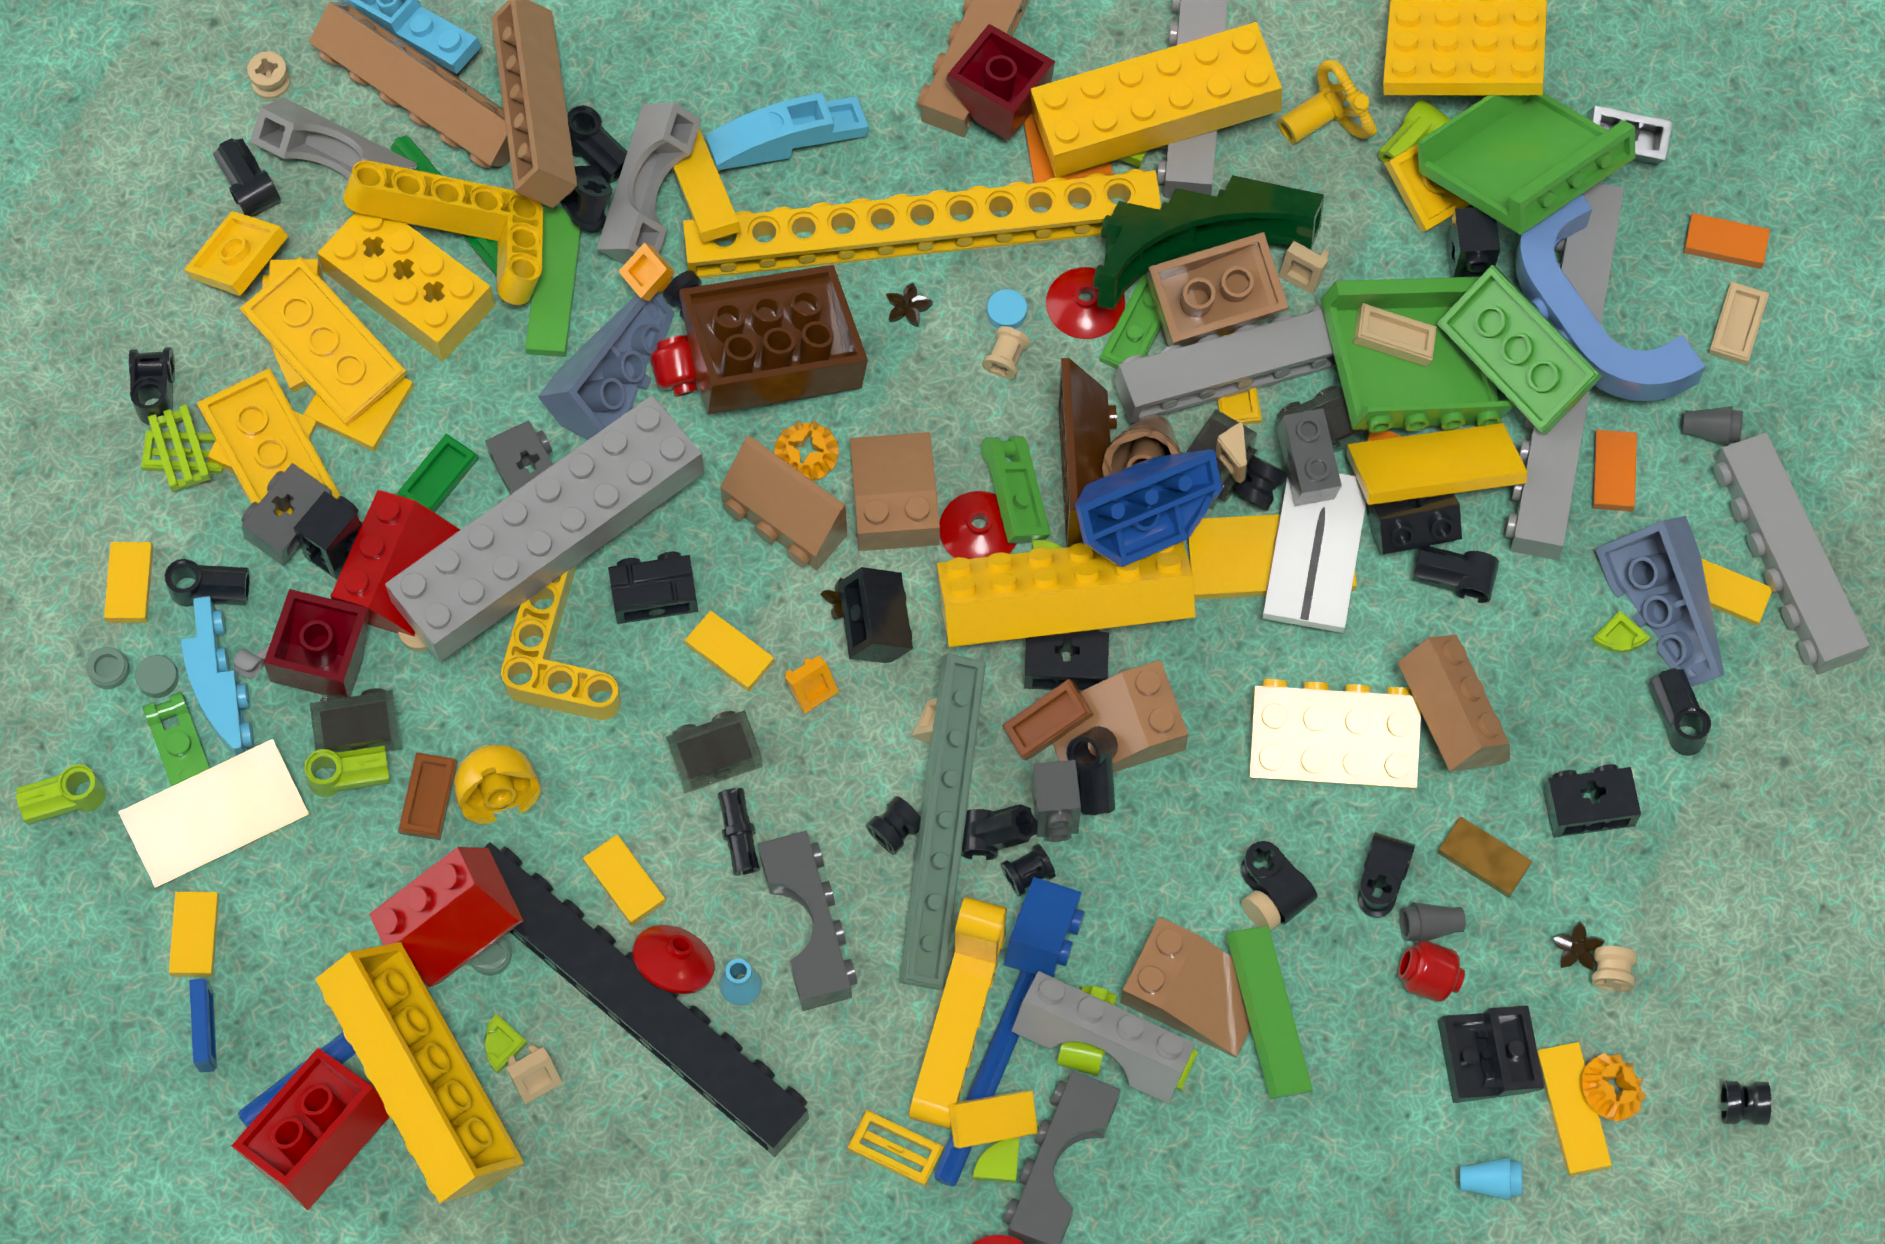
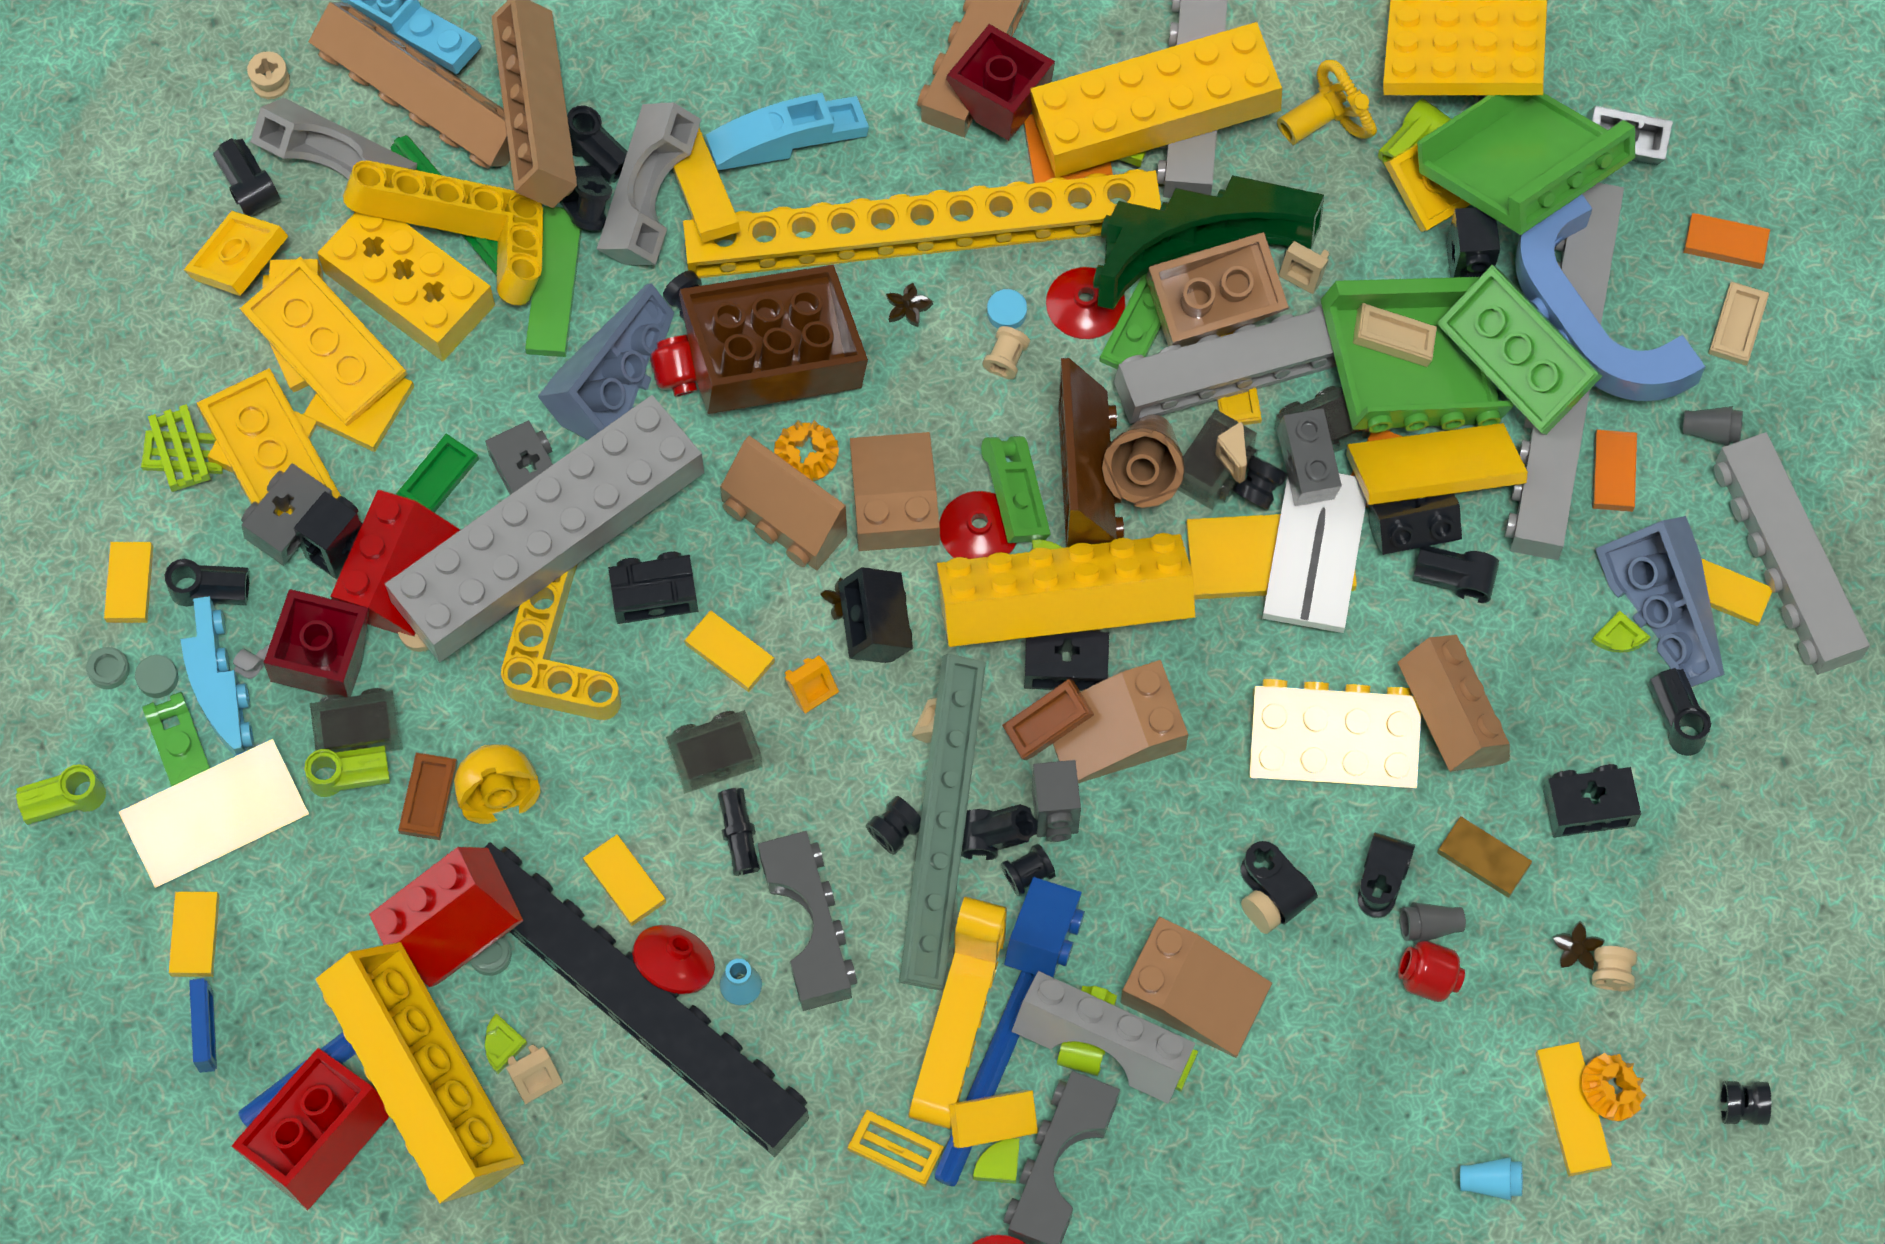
(151, 378): black piece -> none
(647, 272): light orange tile -> none
(1094, 772): black piece -> none
(1148, 505): blue wedge -> none
(1269, 1012): bright green tile -> none
(1490, 1054): black slope -> none

